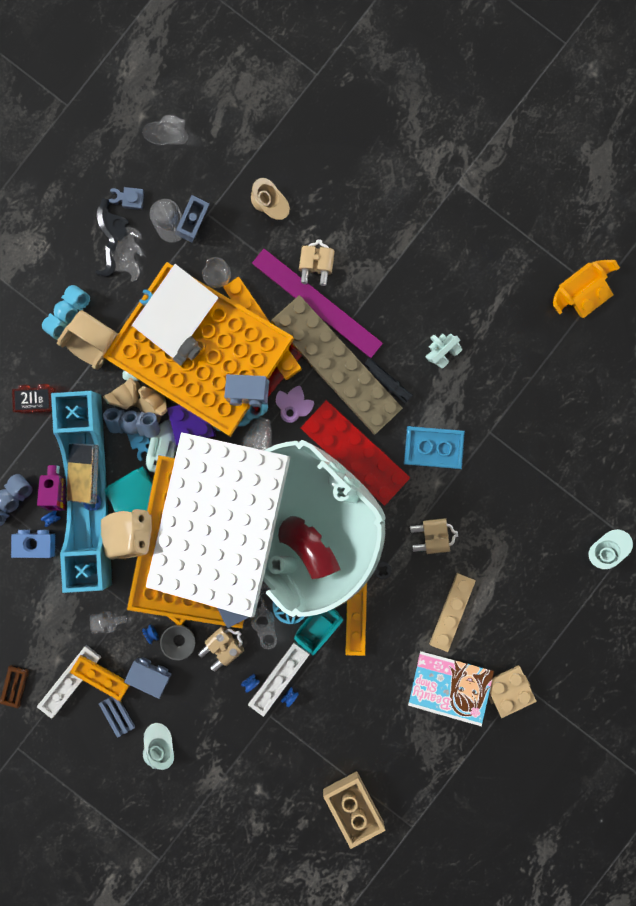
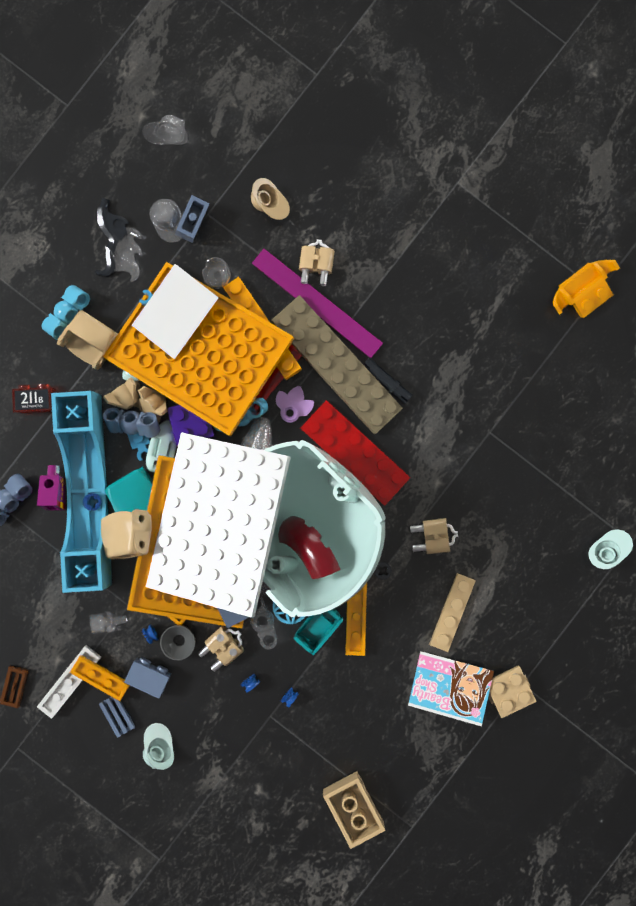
(21, 544): medium blue brick -> none
(50, 517): blue bush -> none
(82, 473): tile -> none
(131, 198): sand blue plate -> none
(188, 349): dark grey piece -> none
(246, 389): sand blue brick -> none
(278, 679): white plate -> none
(434, 447): dark azure tile -> none
(441, 346): light aqua hips -> none

